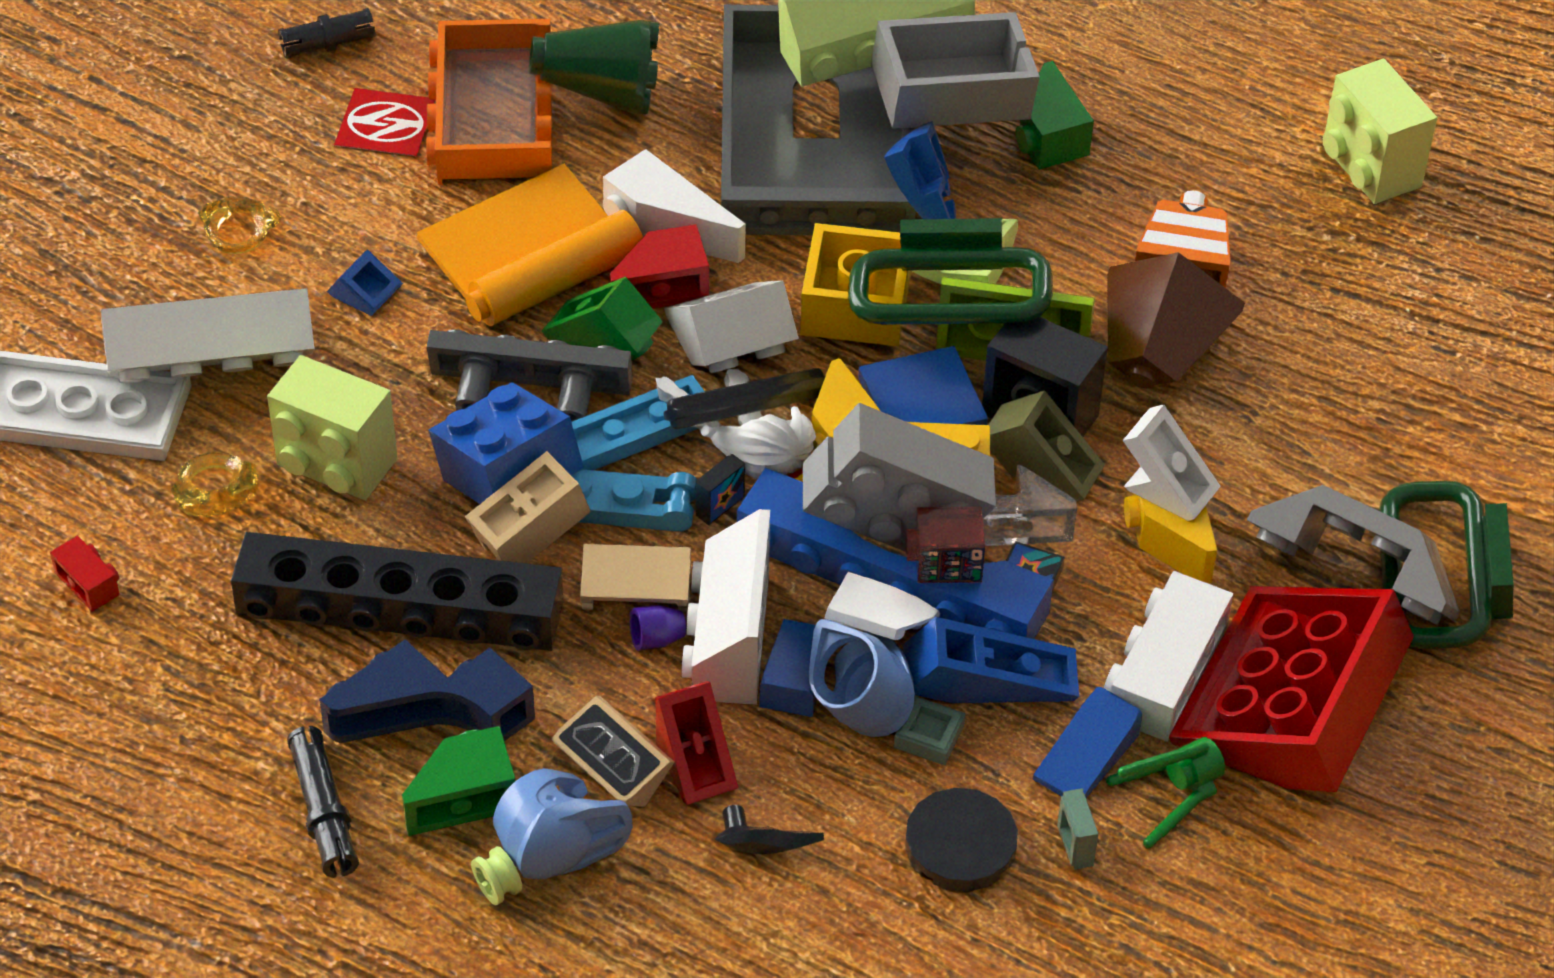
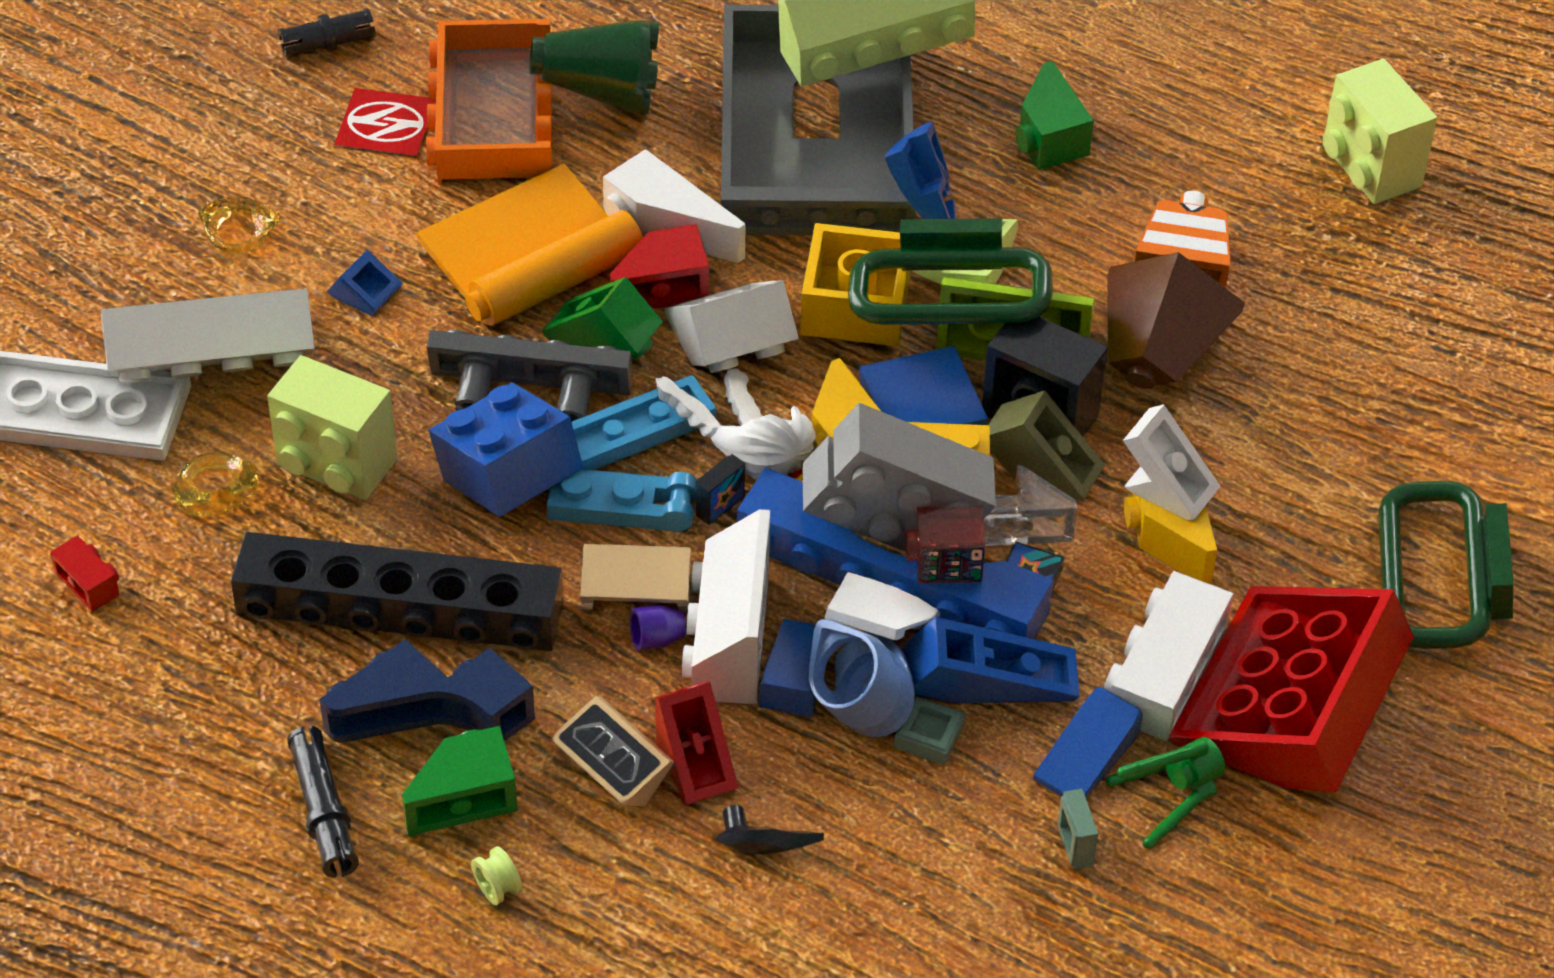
(529, 511): tan hinge -> none
(557, 830): medium blue helmet -> none
(744, 398): black axle -> none
(954, 70): light grey piece -> none
(961, 839): black tile -> none
(1304, 516): light grey slope -> none

